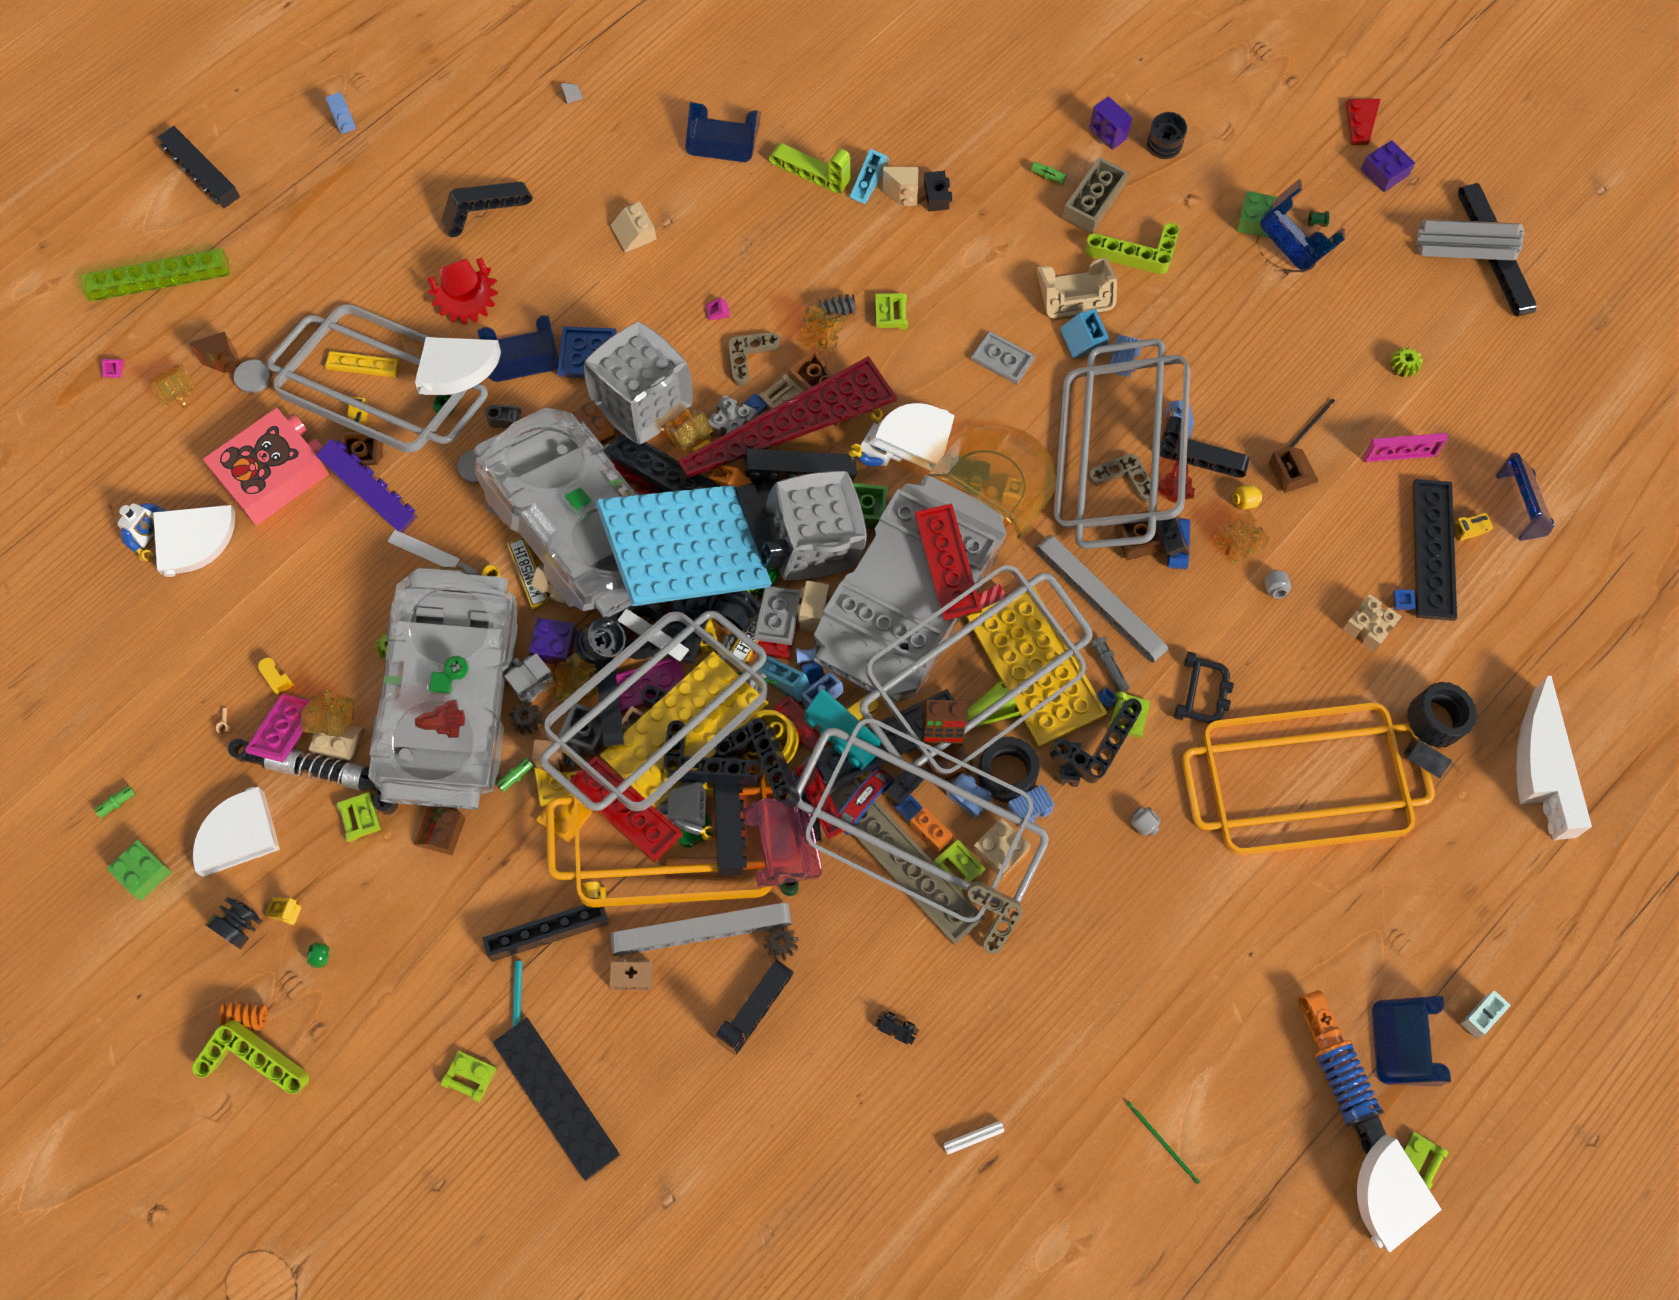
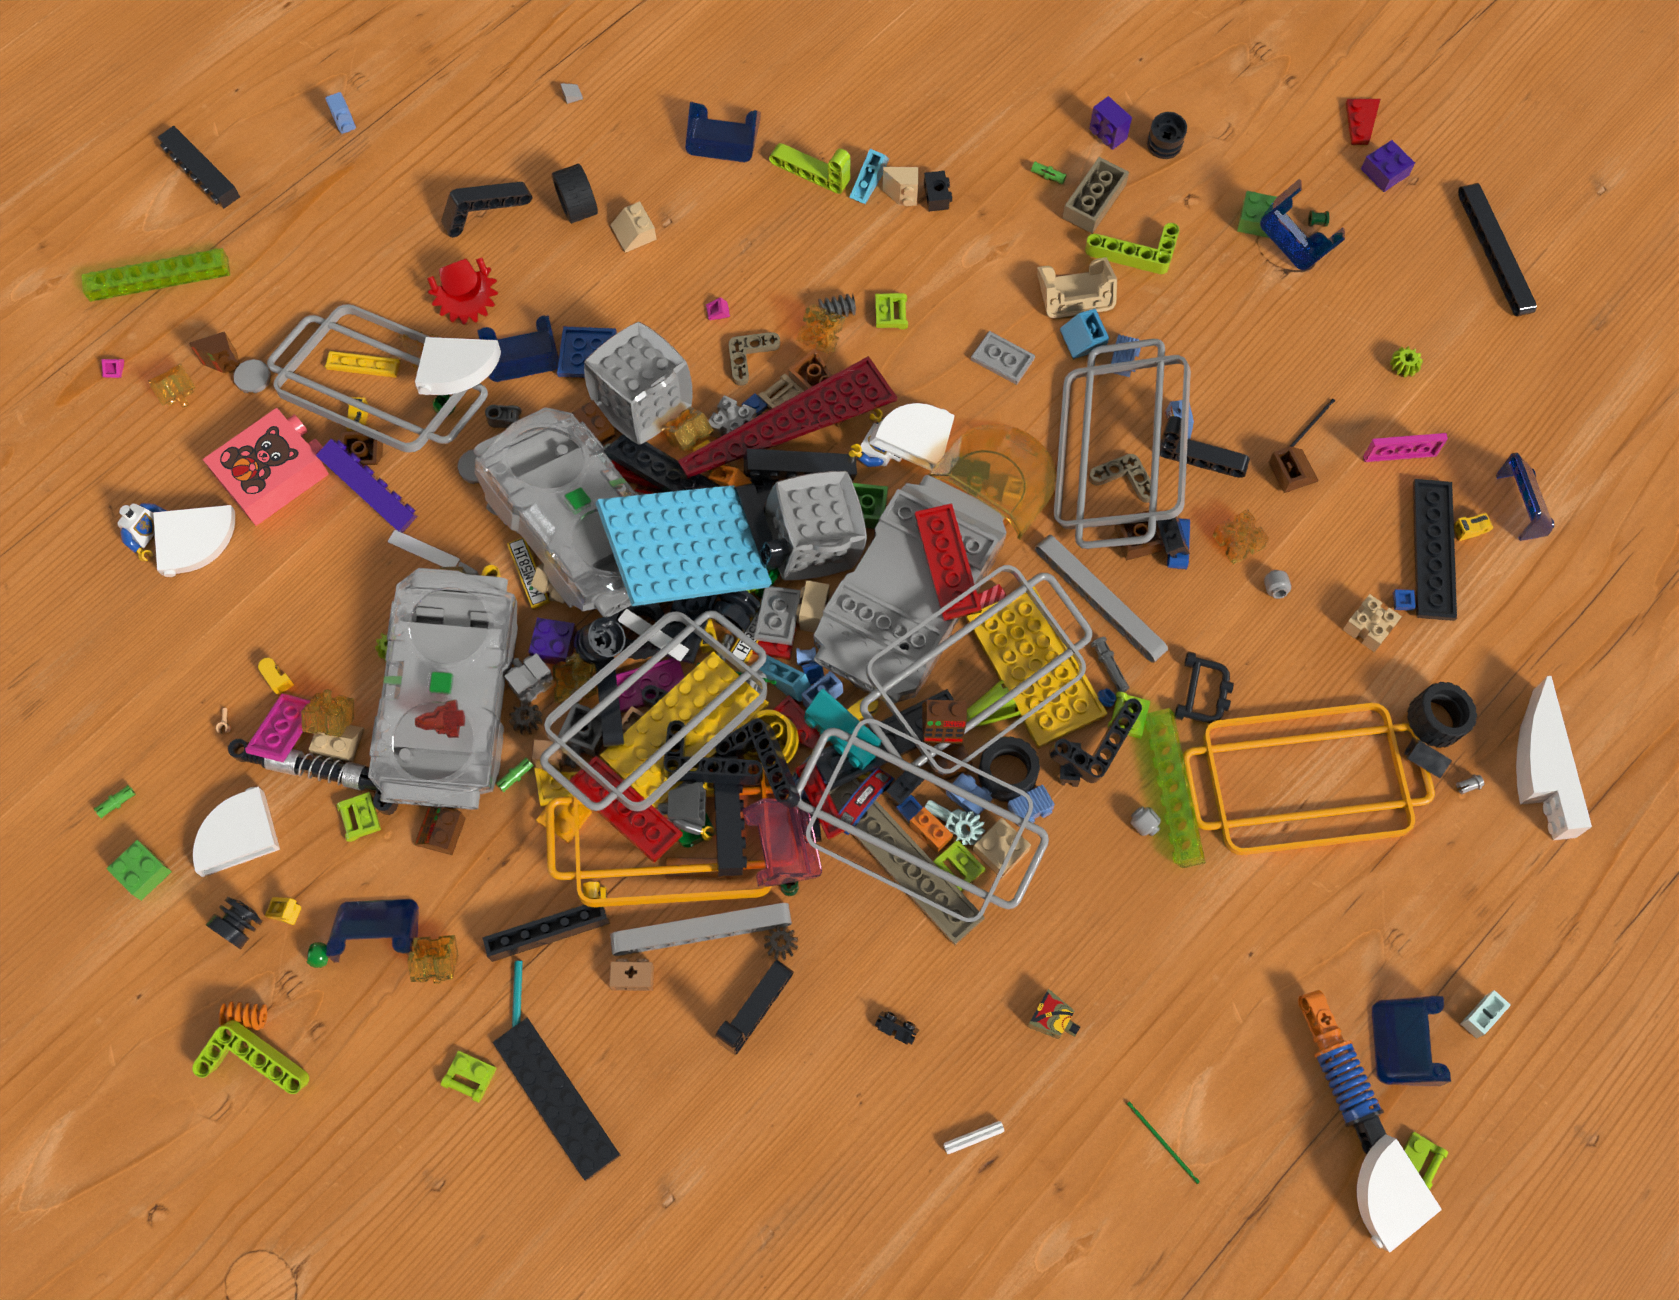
(374, 920): none -> clear blue windscreen
(433, 959): none -> clear yellow brick
(459, 673): green piece -> none
(575, 193): none -> black tyre
(957, 821): none -> light aqua gear
(1001, 909): dark tan beam -> none
(1053, 1017): none -> torso
(1169, 485): clear red rock -> none
(1194, 853): none -> clear neon green brick
(1247, 497): yellow head -> none
(1470, 239): light grey piece -> none
(1470, 784): none -> light grey pin

